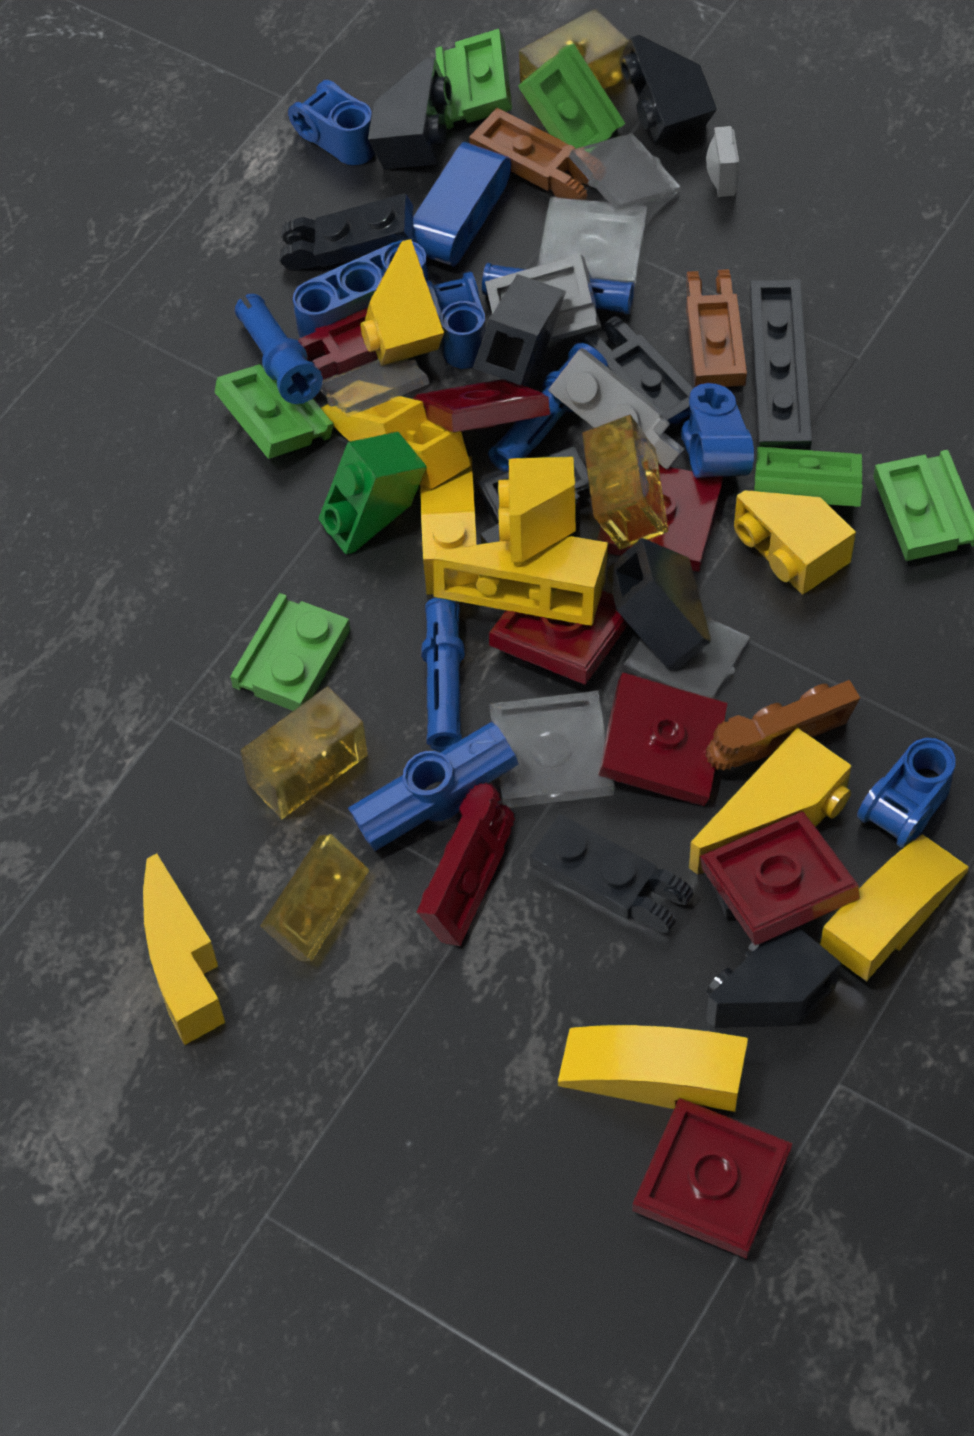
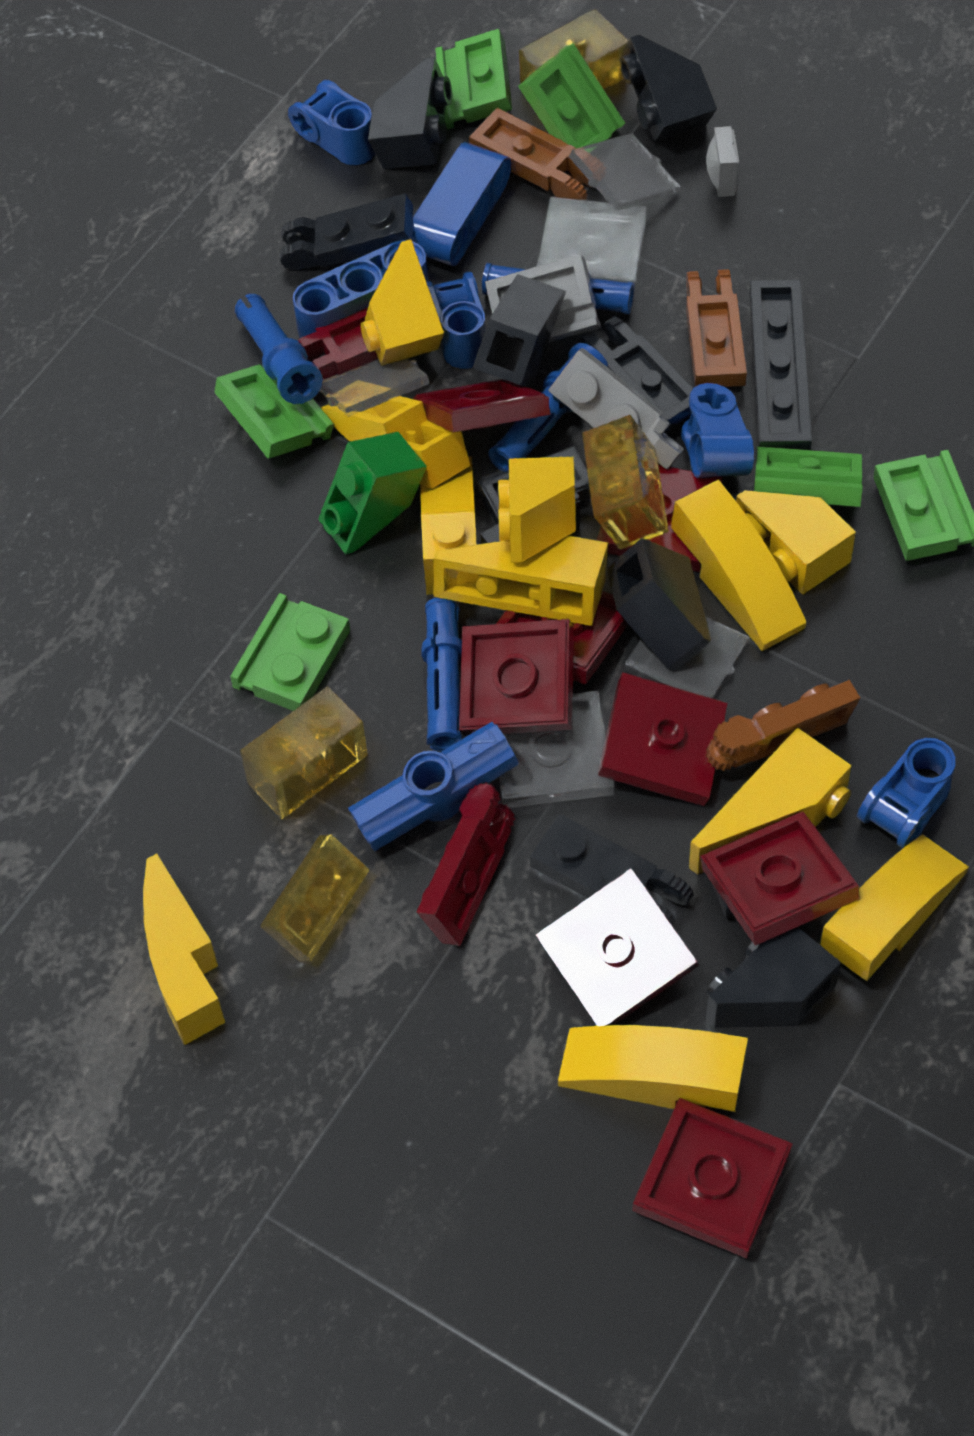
(517, 676): none -> dark red plate
(617, 950): none -> plate
(737, 565): none -> yellow slope

